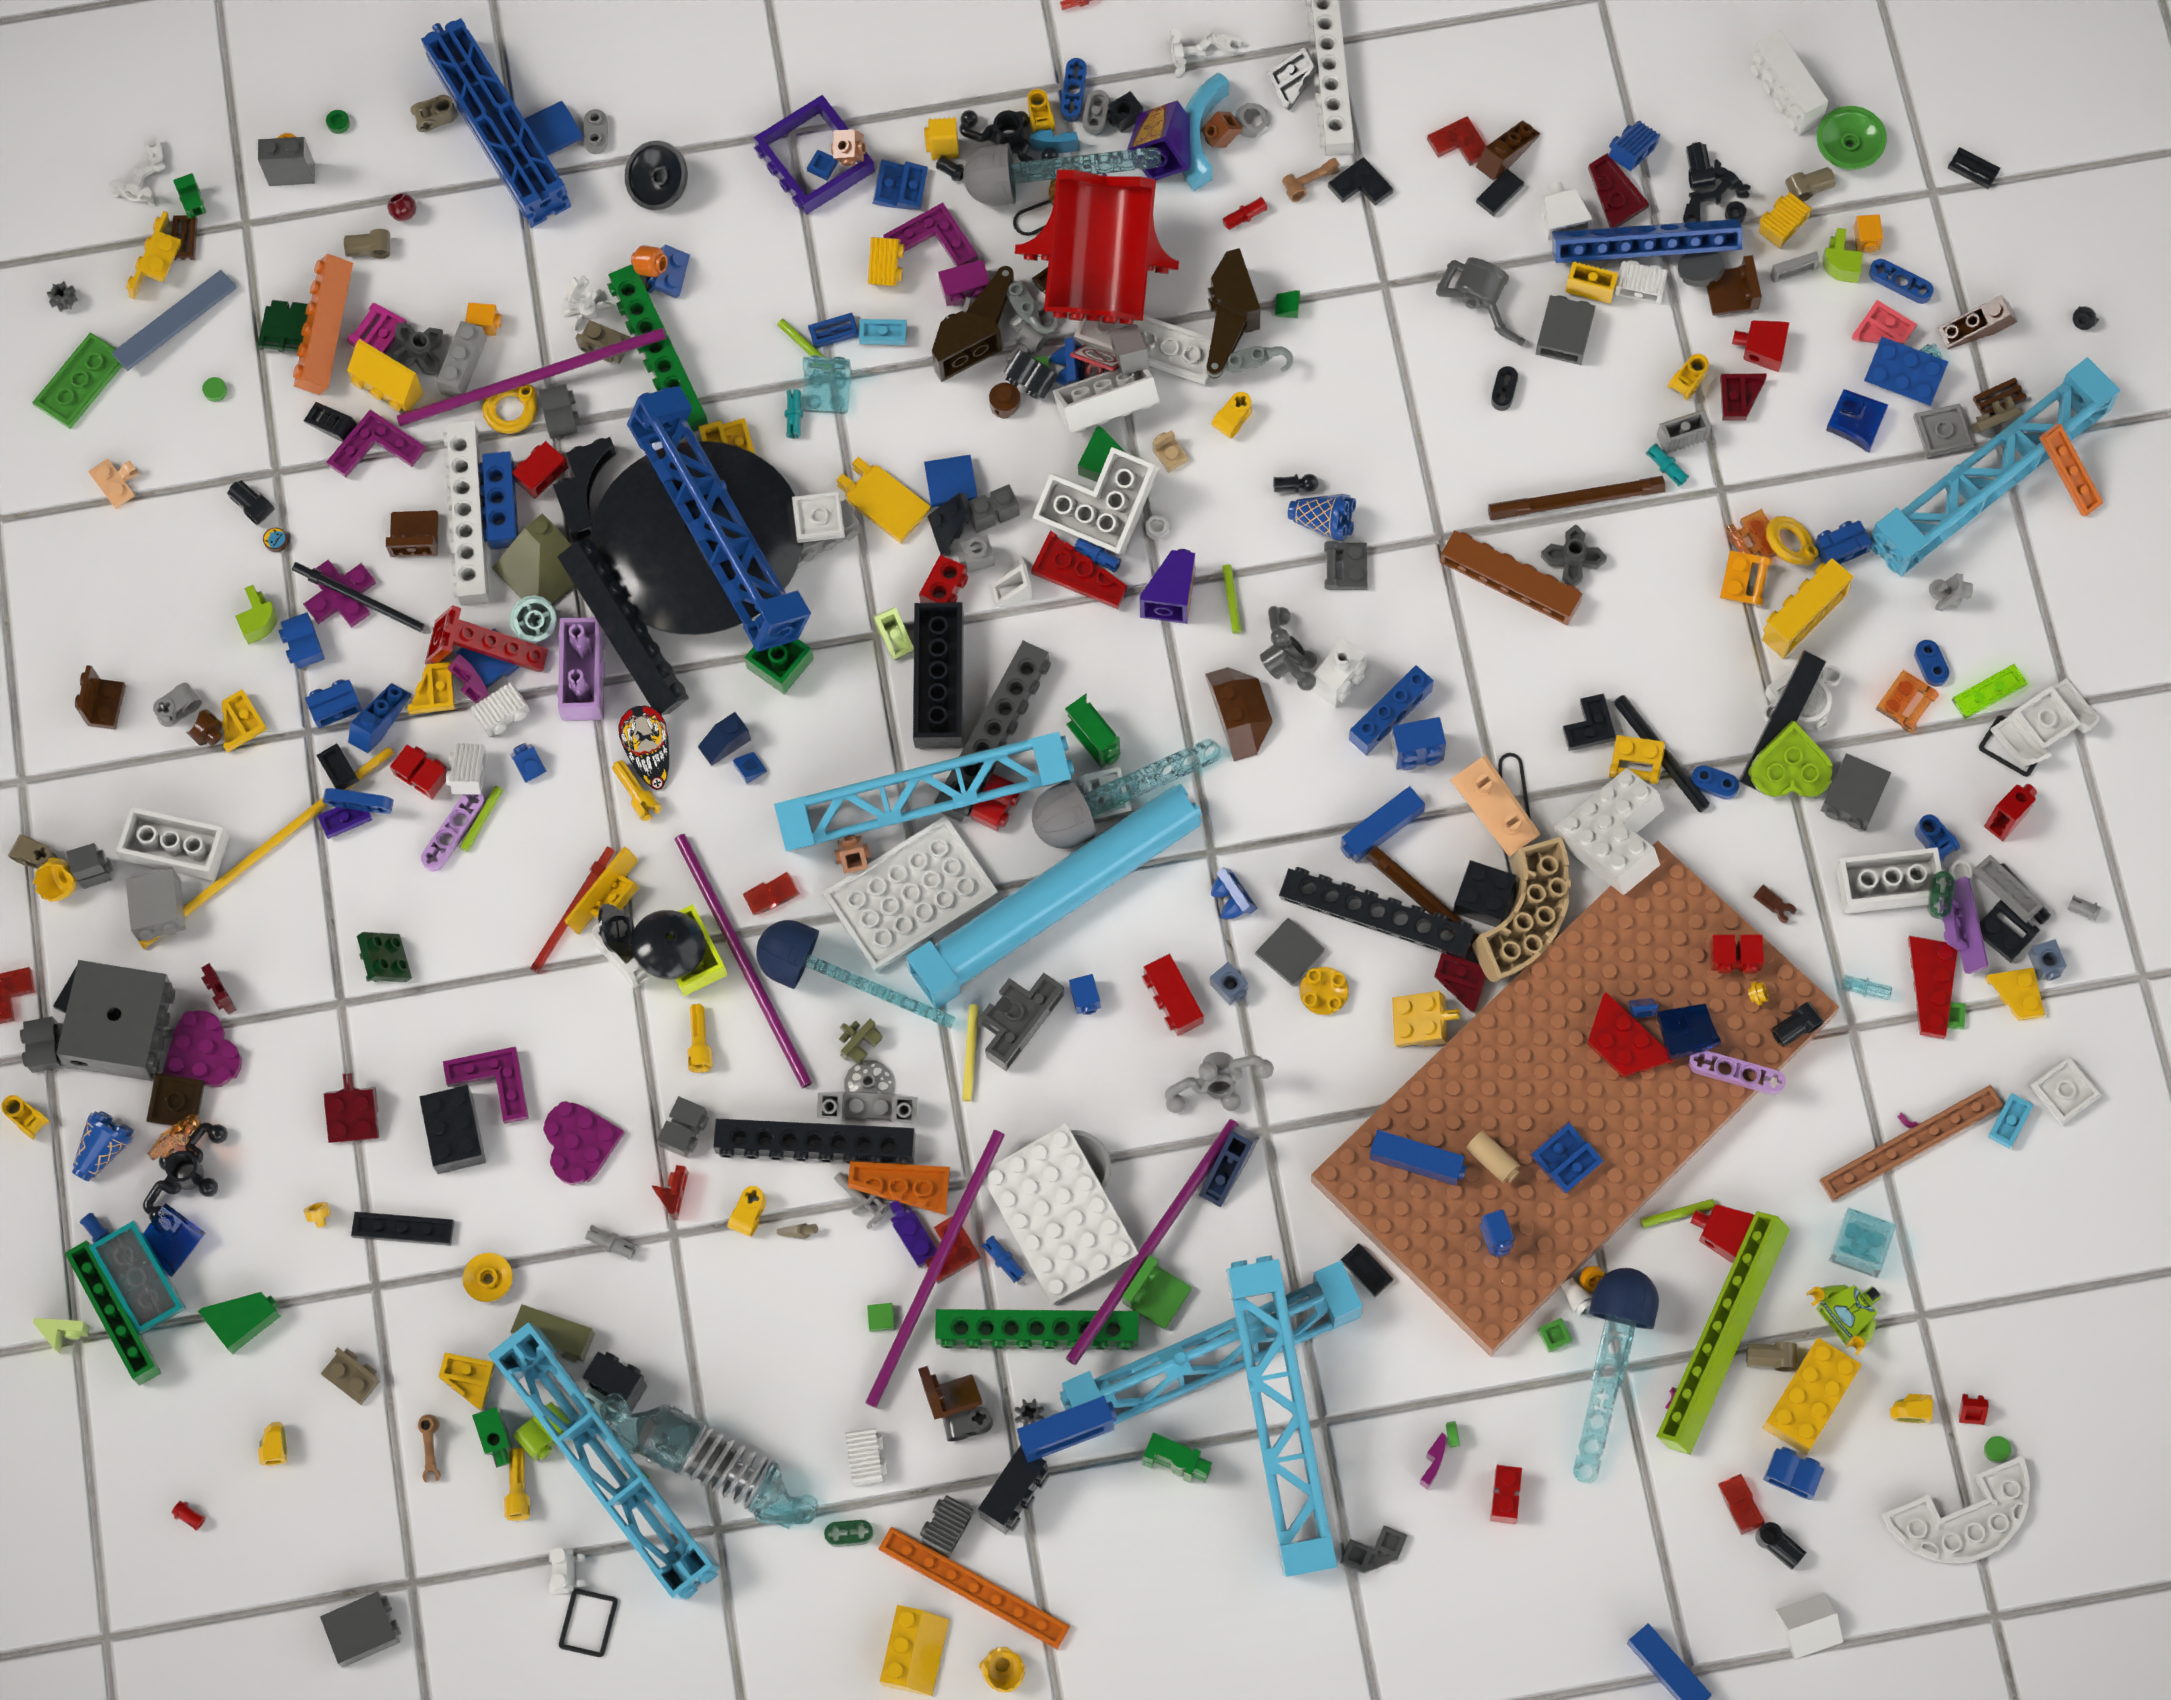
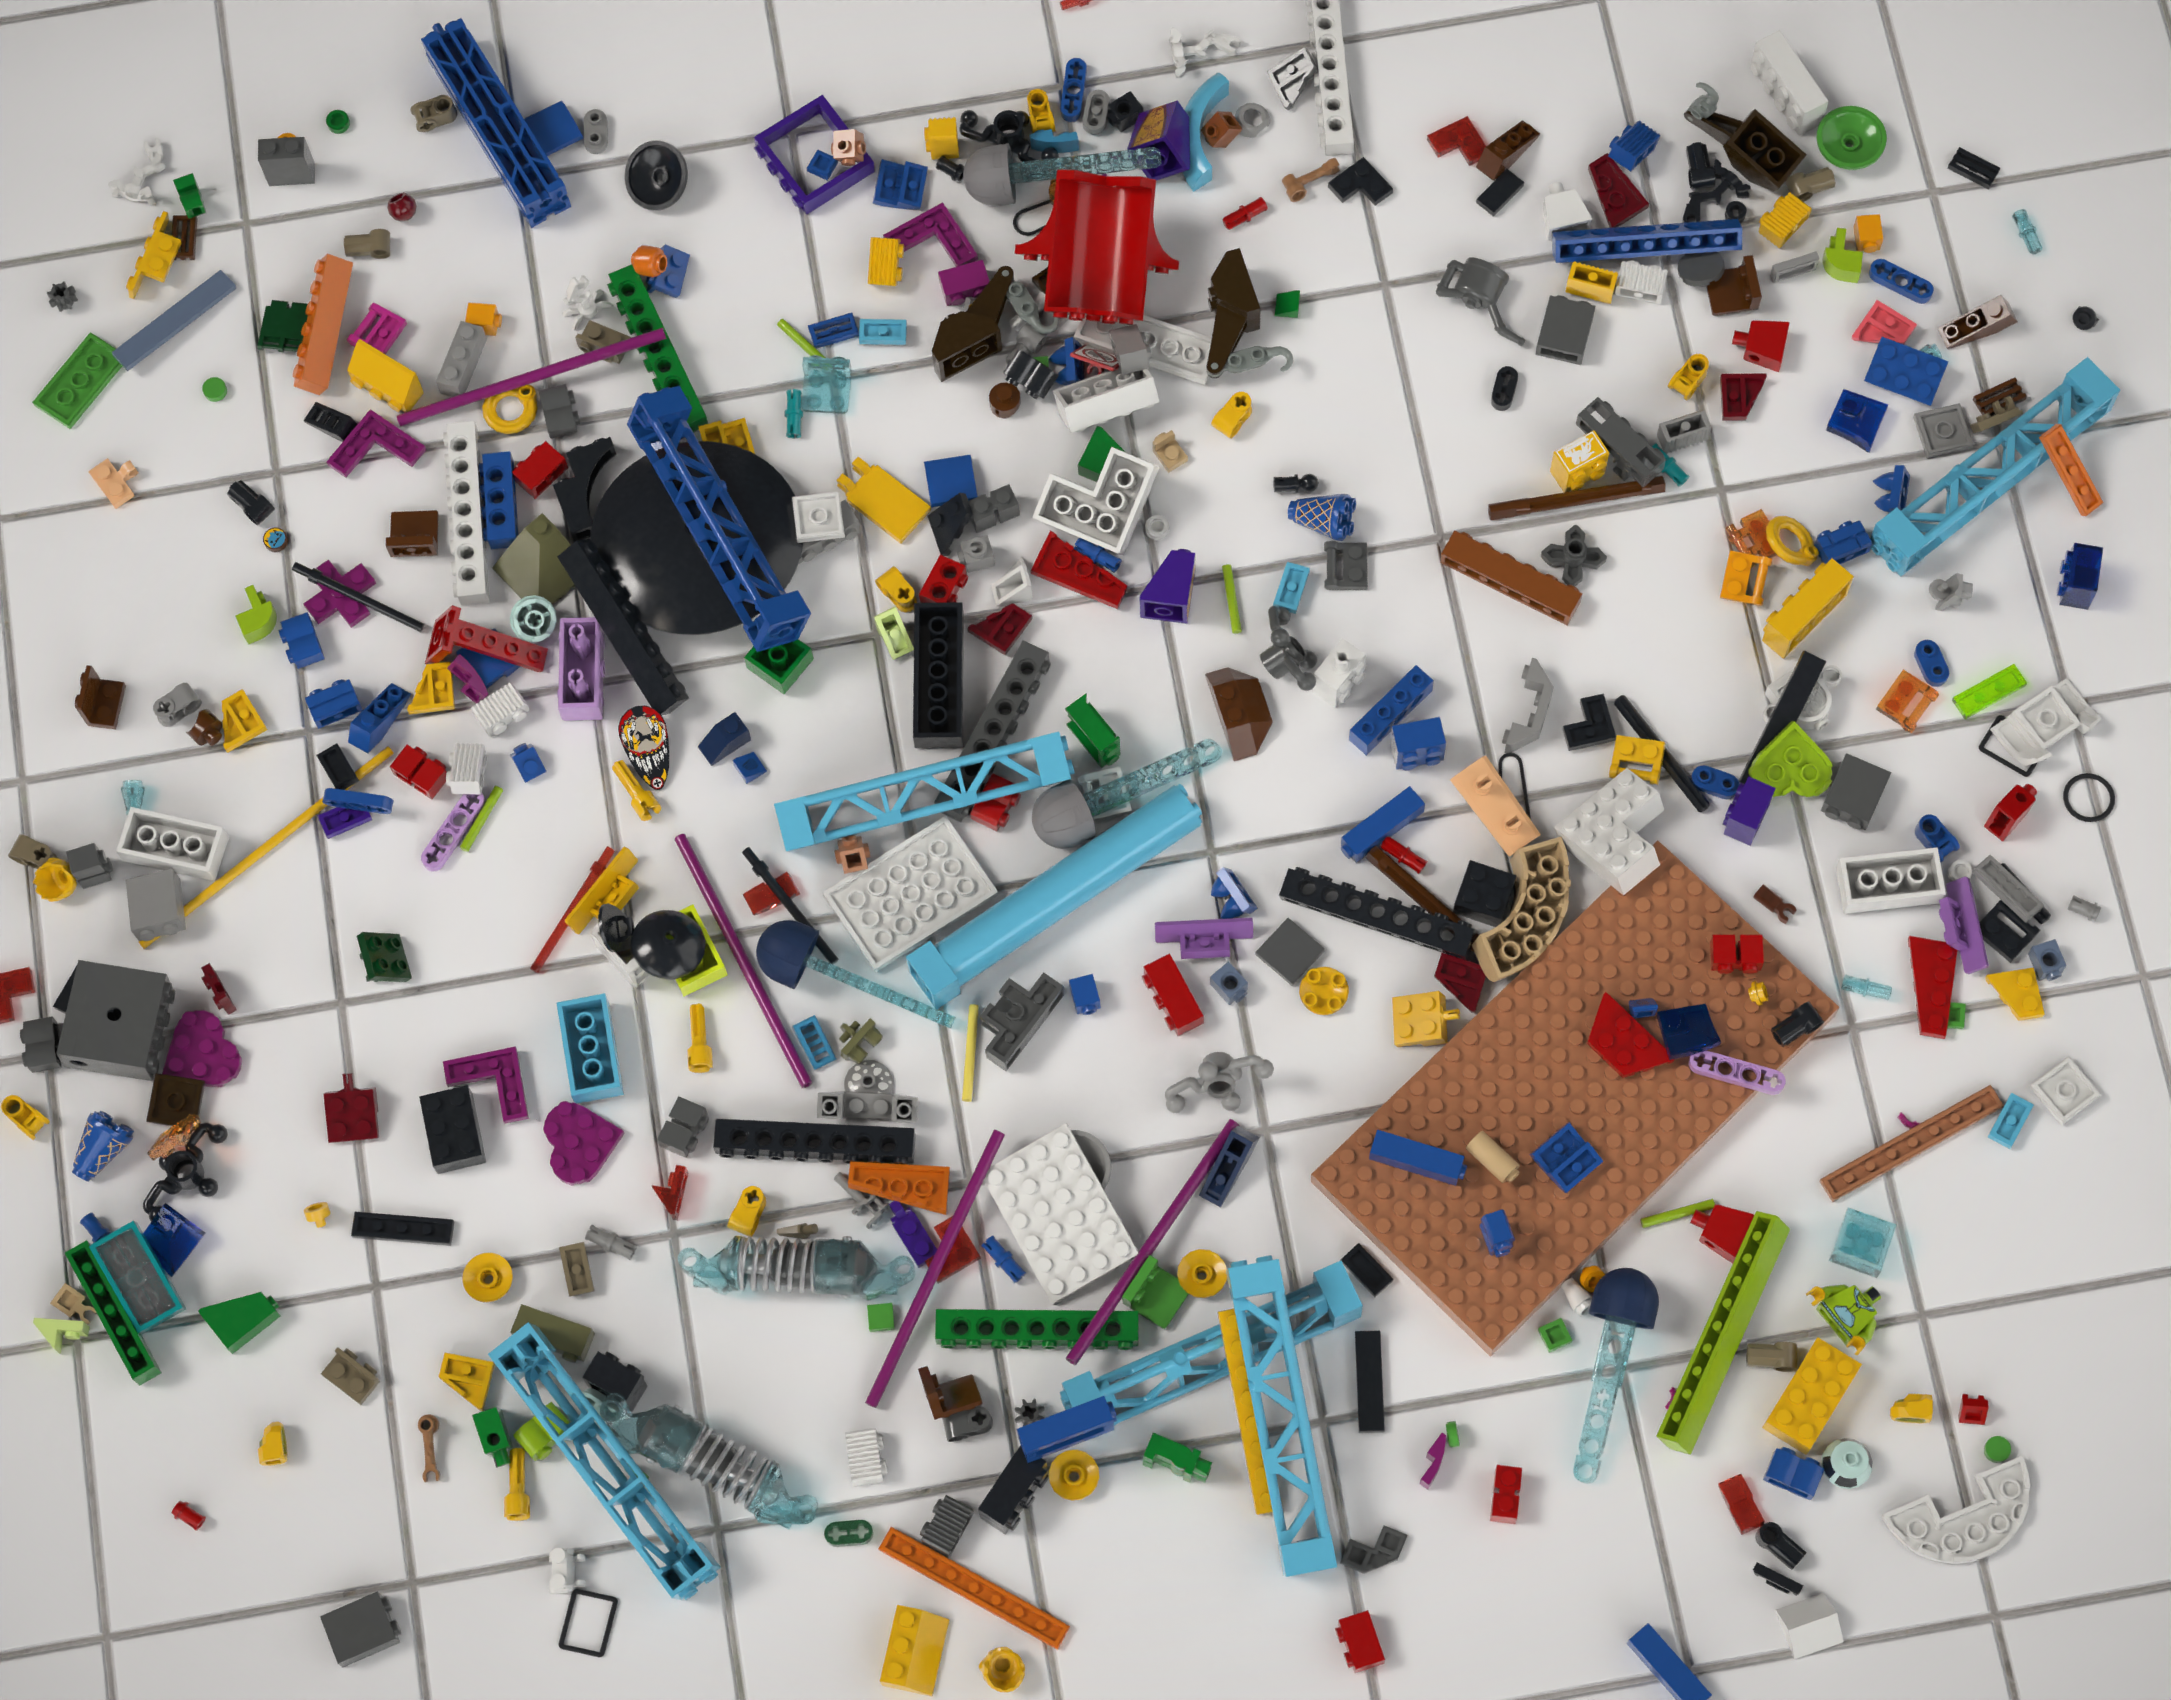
(71, 1302): none -> tan plate
(132, 794): none -> clear light blue cone
(418, 347): dark grey plant -> none
(576, 1269): none -> dark tan plate
(590, 1048): none -> medium azure brick
(761, 869): none -> black bar
(797, 1028): none -> dark azure slope
(820, 1265): none -> clear light blue piece
(895, 587): none -> yellow piece
(1002, 628): none -> dark red wing
(1073, 1462): none -> yellow dish
(1202, 1262): none -> yellow dish
(1204, 937): none -> medium lavender bracket
(1244, 1411): none -> yellow plate
(1291, 587): none -> medium azure plate
(1360, 1641): none -> red brick
(1369, 1382): none -> black tile
(1403, 854): none -> red axle
(1522, 735): none -> light grey slope
(1579, 462): none -> yellow brick
(1622, 442): none -> dark grey piece
(1747, 810): none -> dark purple brick
(1752, 145): none -> dark brown slope
(1777, 1580): none -> black tile
(1847, 1463): none -> light aqua cone
(1898, 484): none -> blue tile
(1947, 895): clear green beam -> none
(2027, 231): none -> clear light blue axle
(2080, 576): none -> clear blue brick
(2081, 817): none -> black tyre

